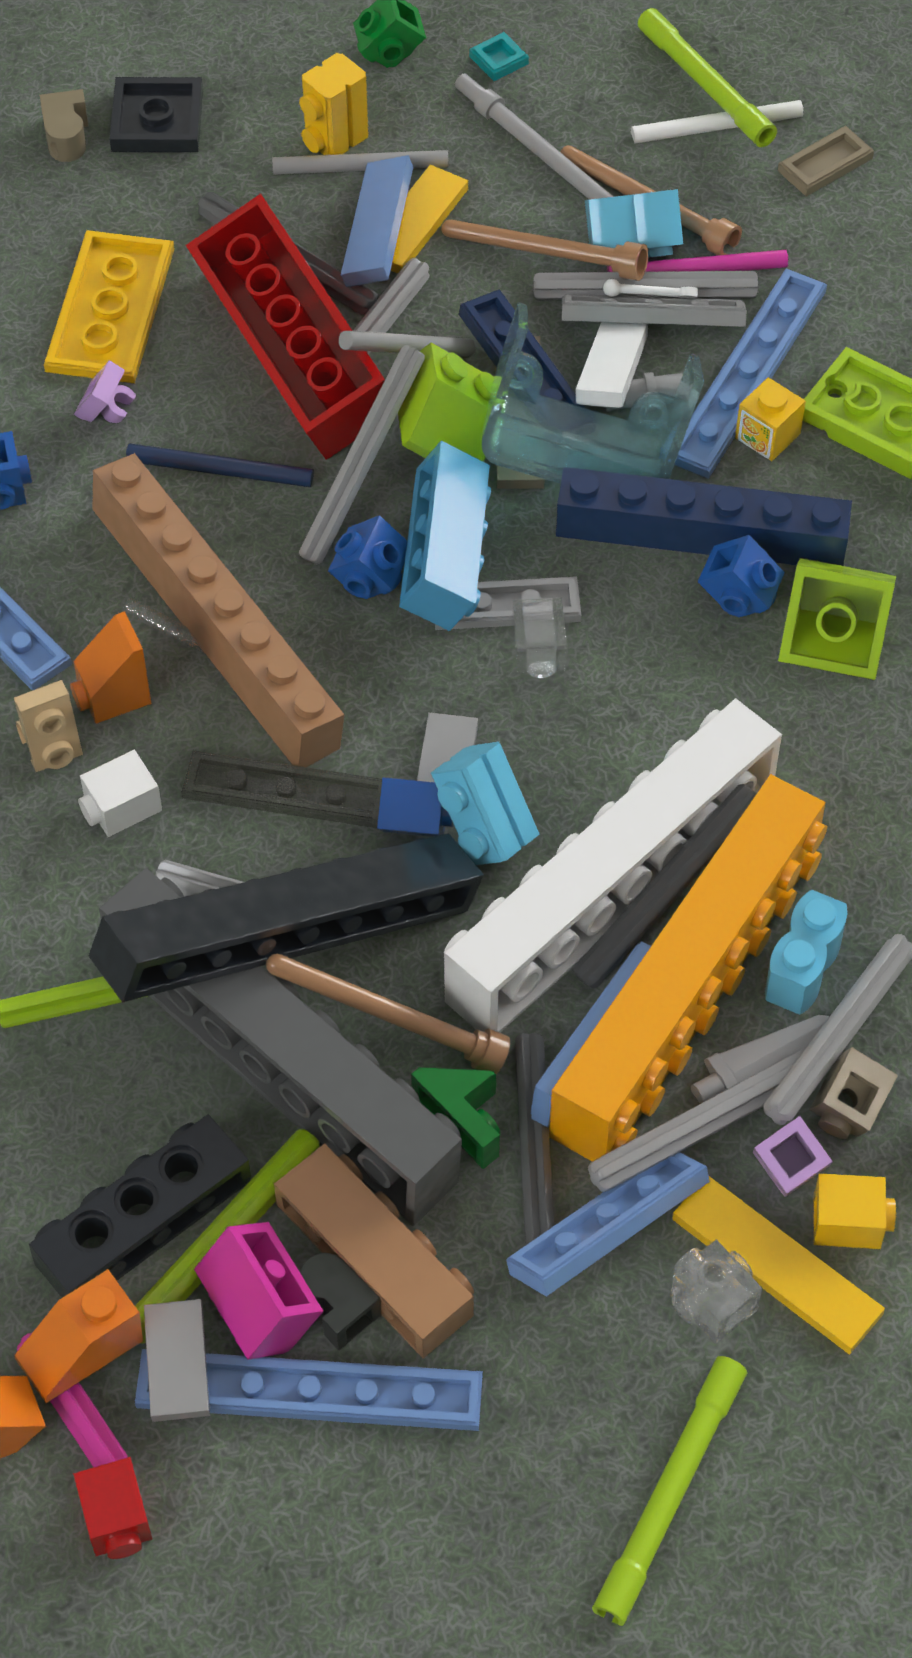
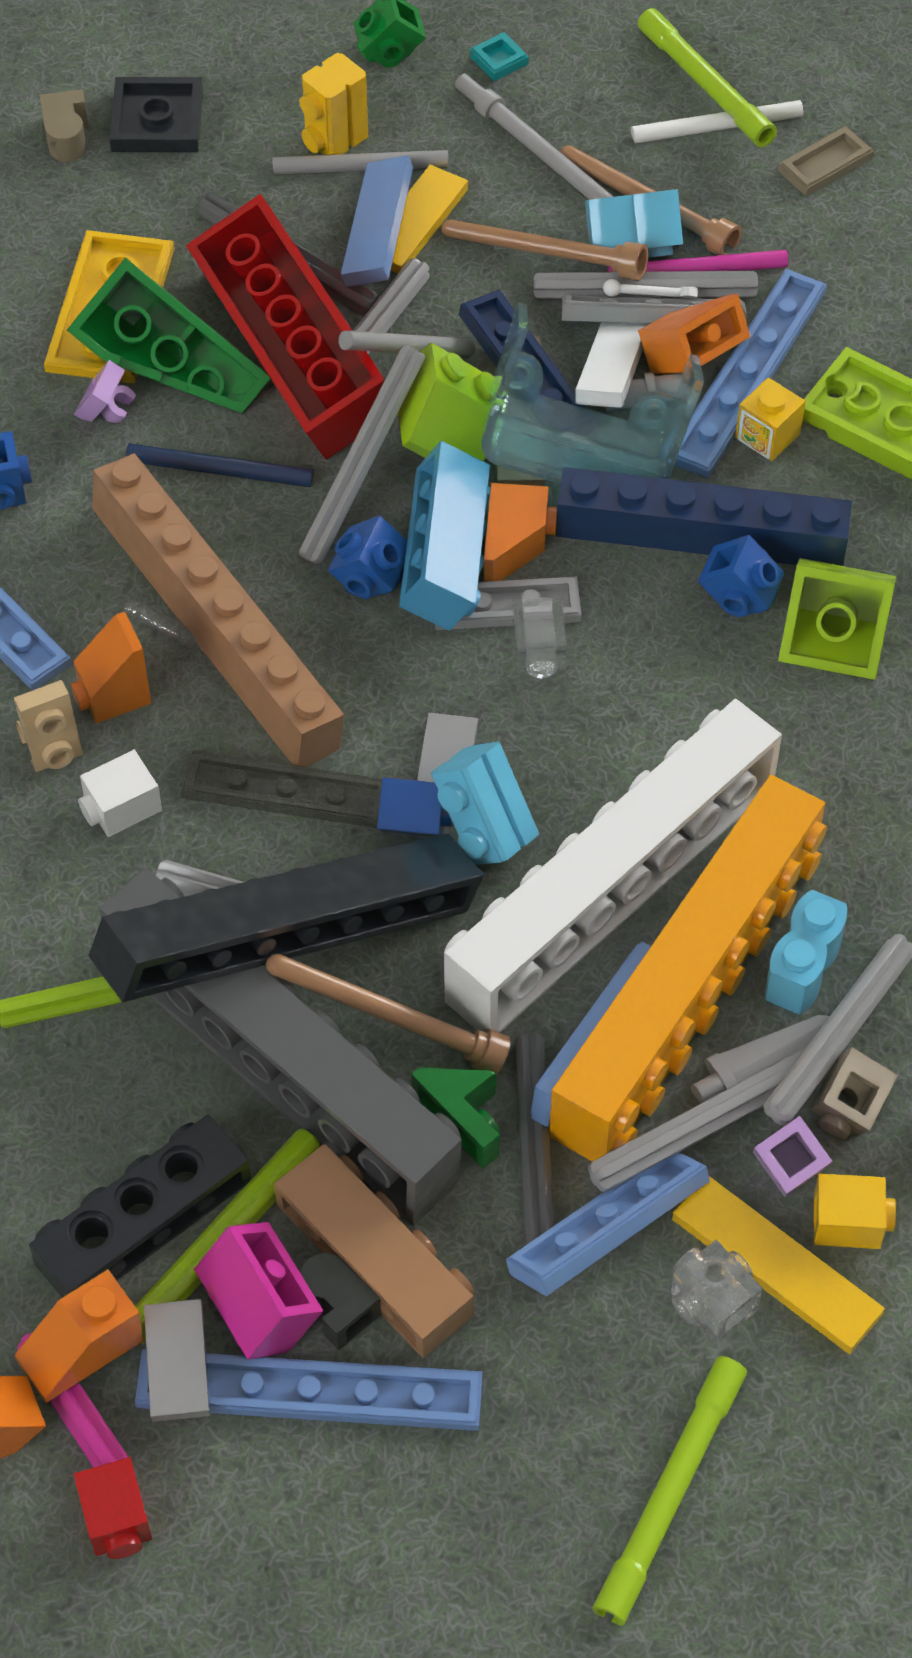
(162, 340): none -> green wedge
(516, 527): none -> orange slope
(662, 890): dark grey axle -> none
(696, 330): none -> orange slope

